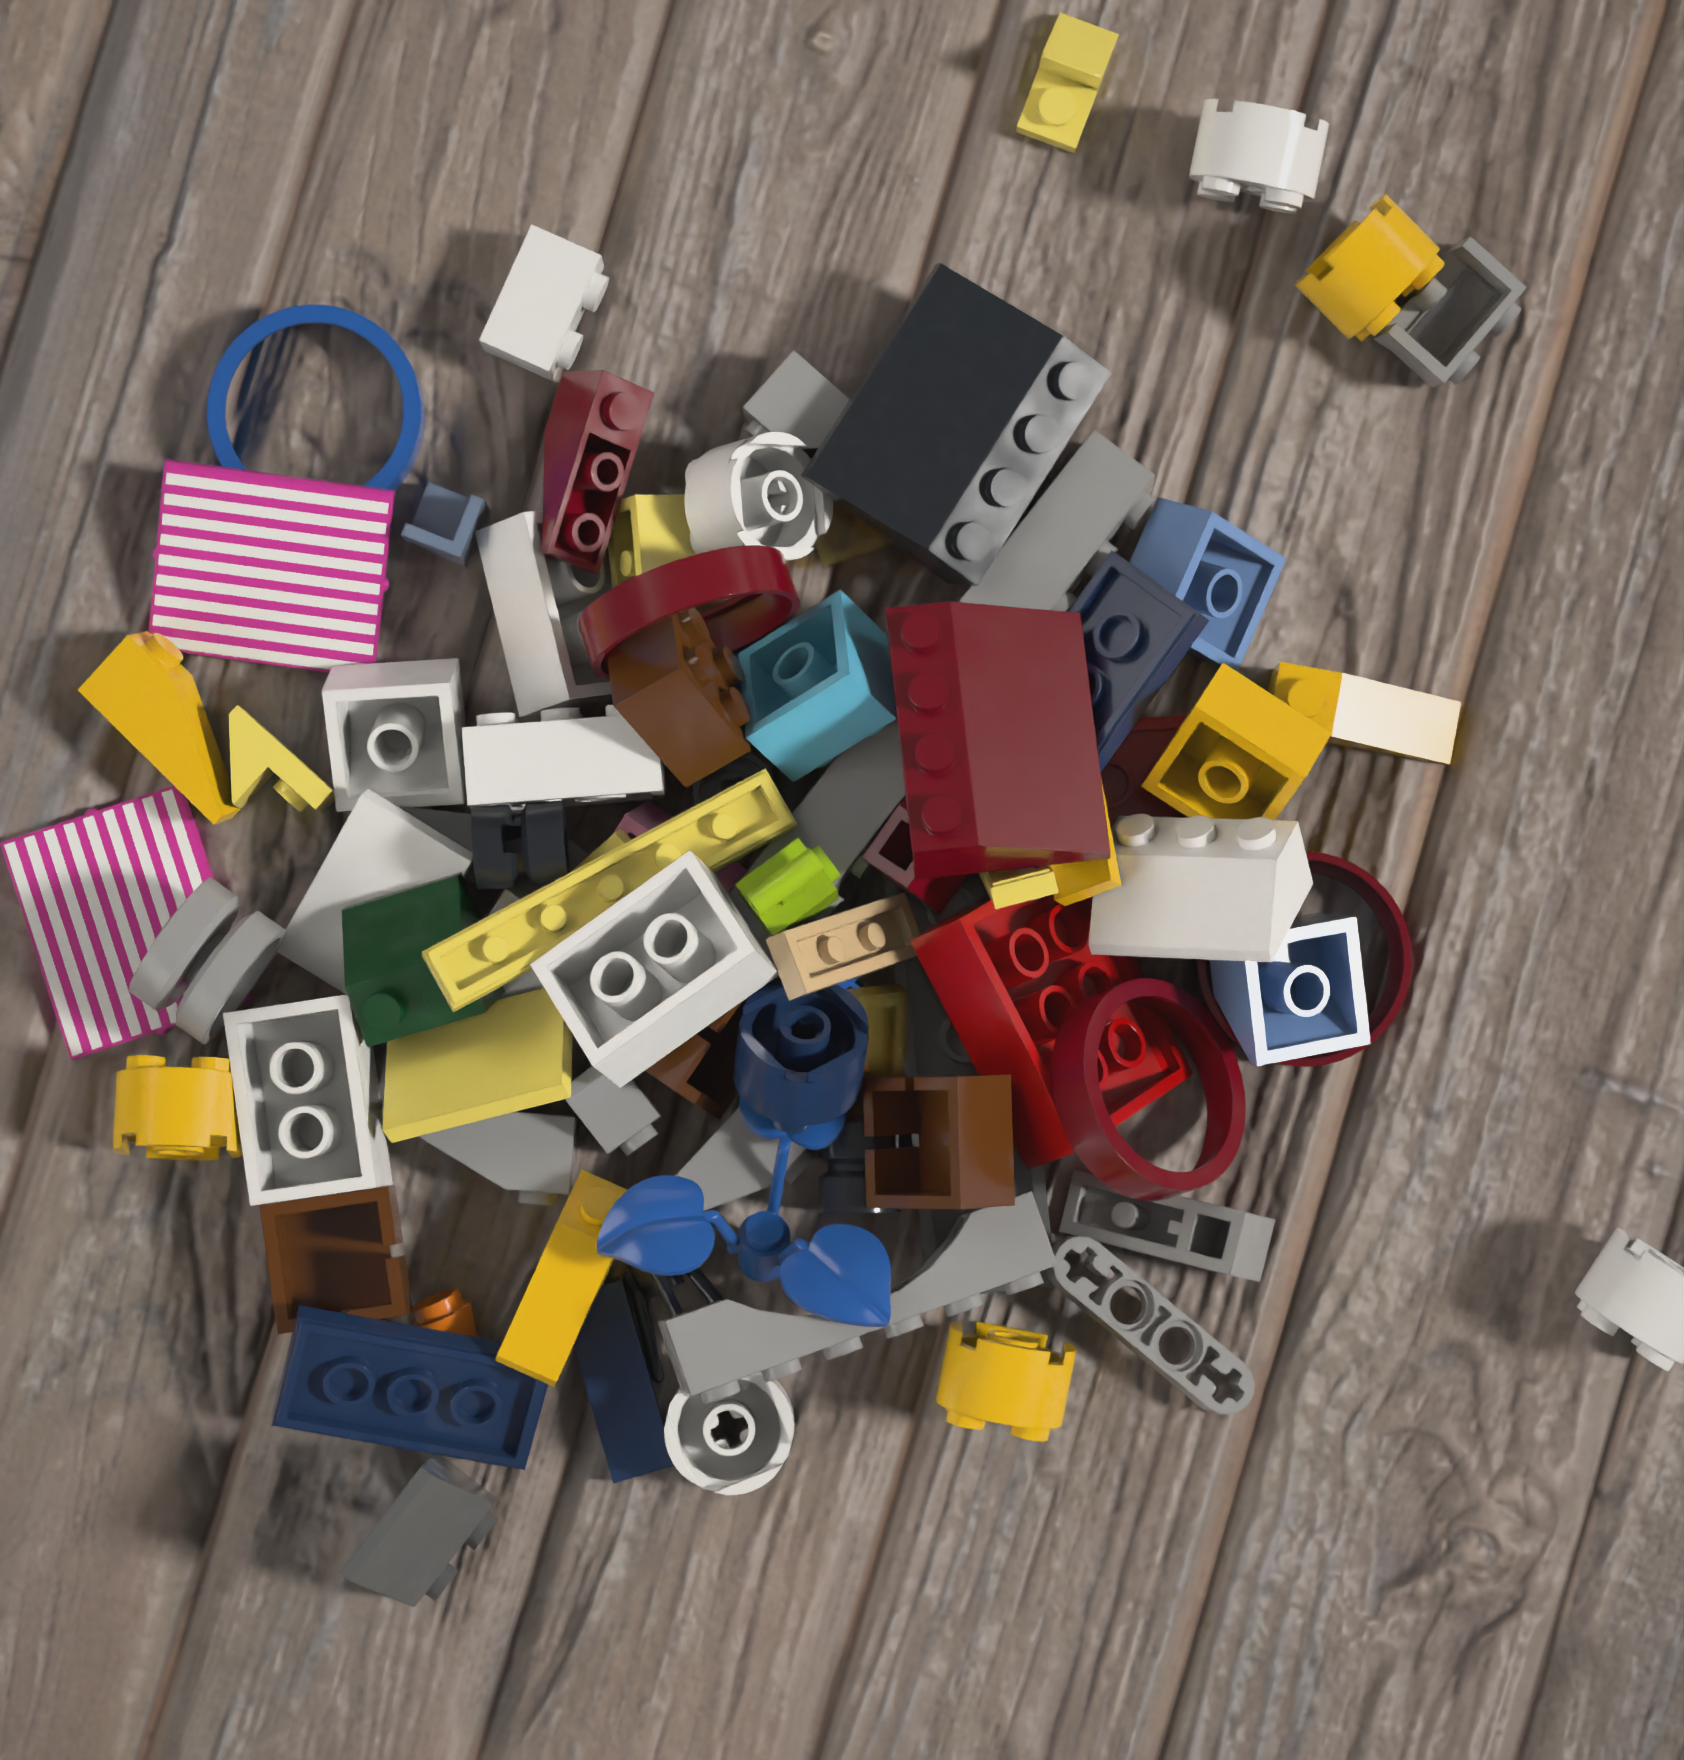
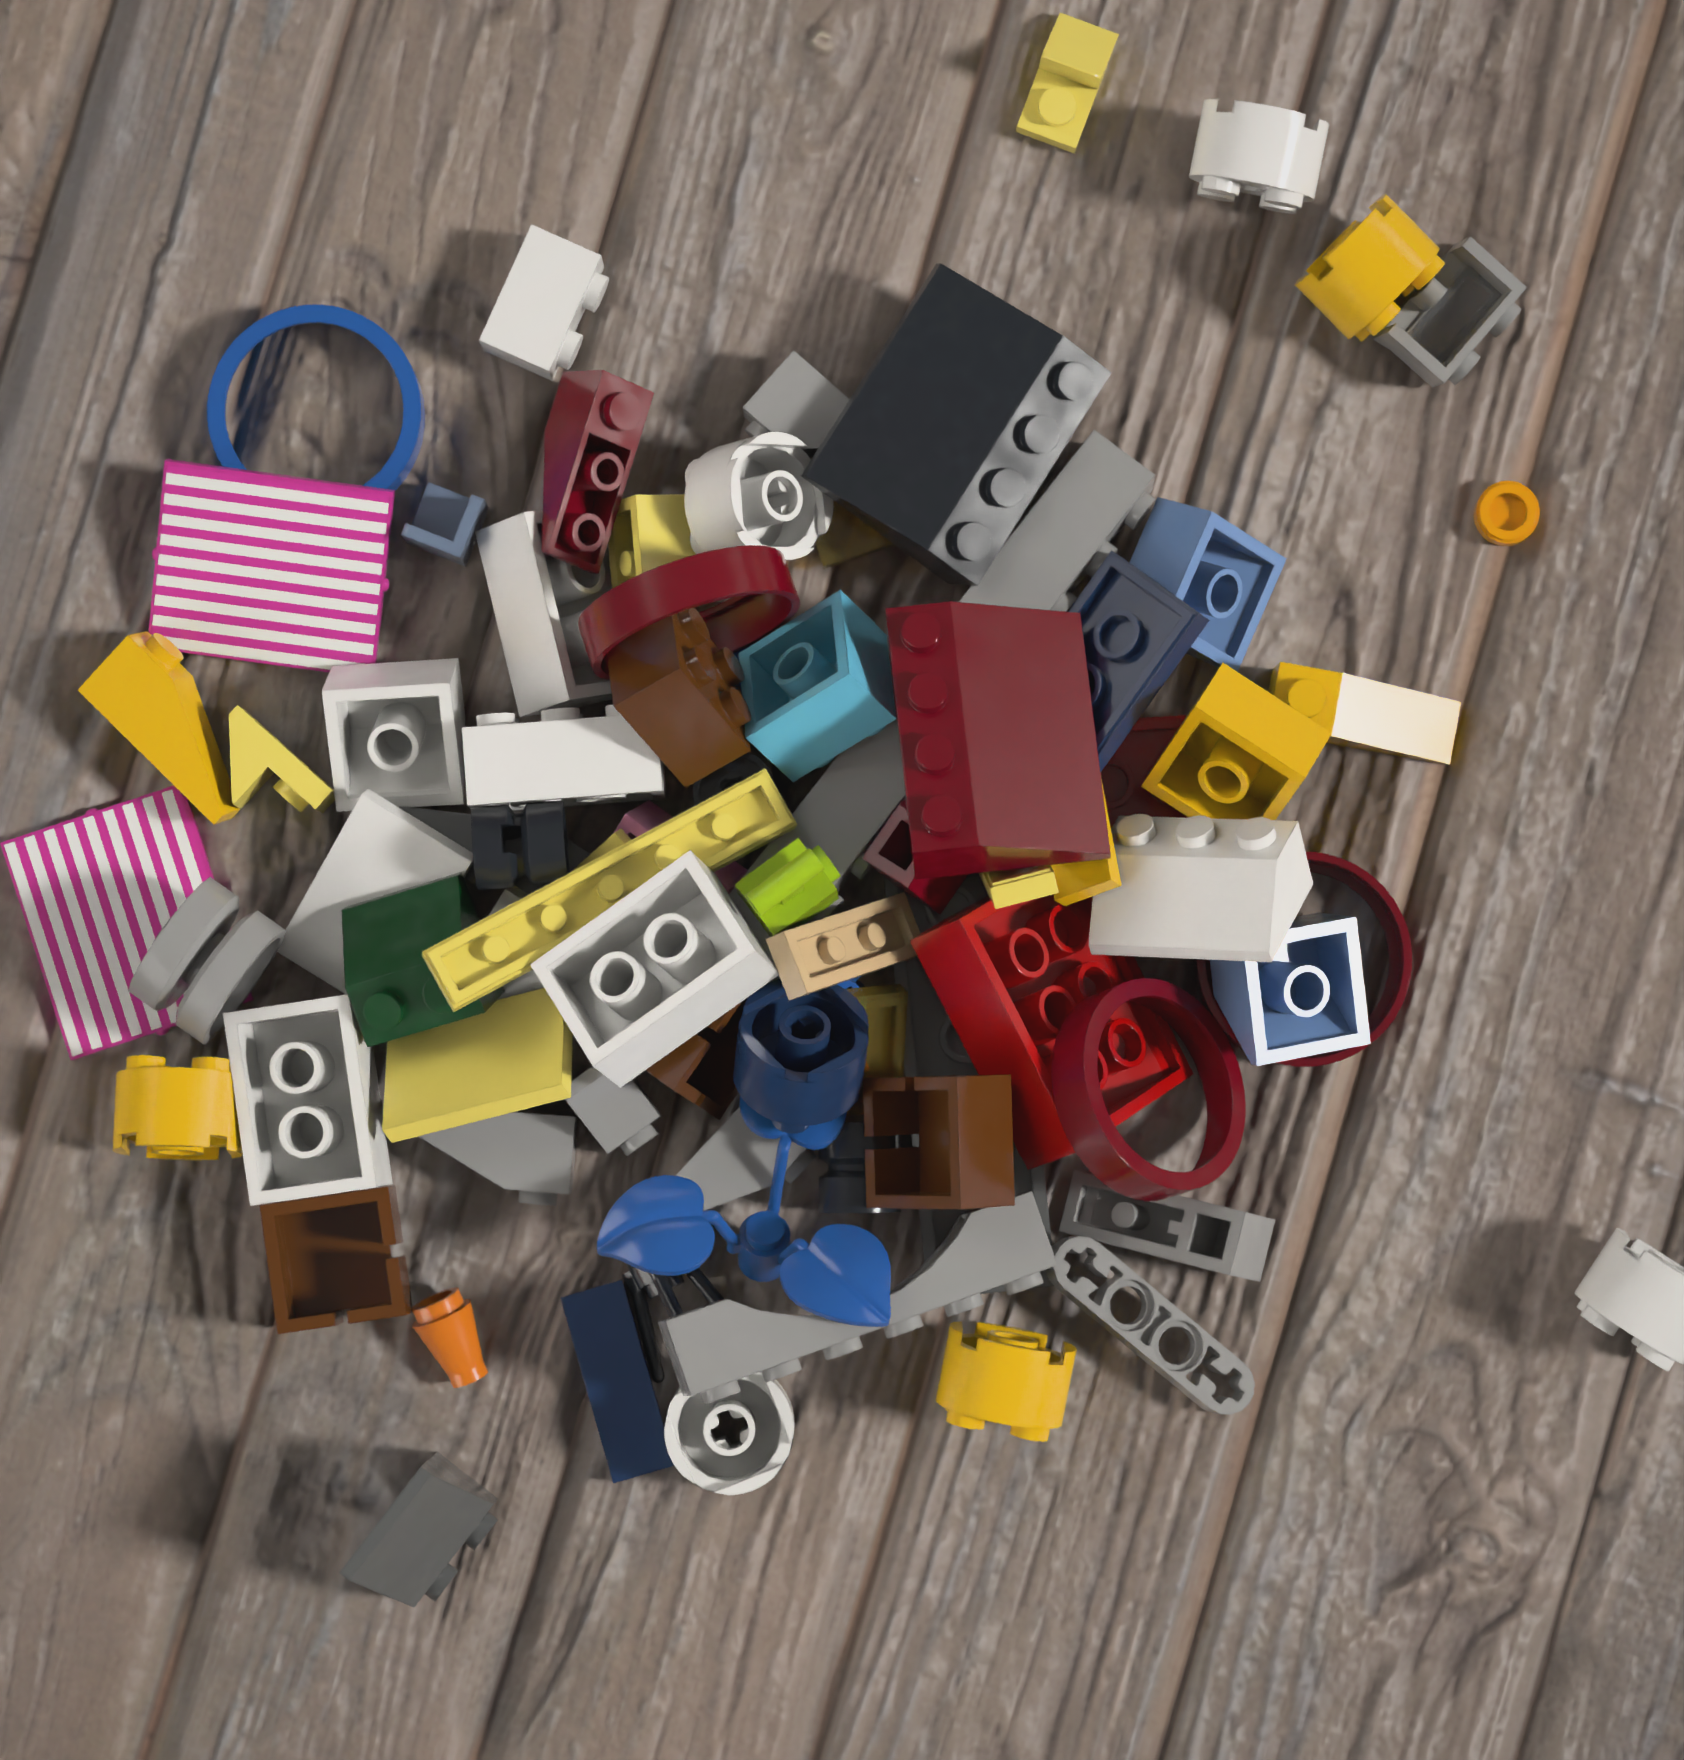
(406, 1389): dark blue tile -> none
(562, 1284): yellow slope -> none
(1506, 513): none -> light orange tile

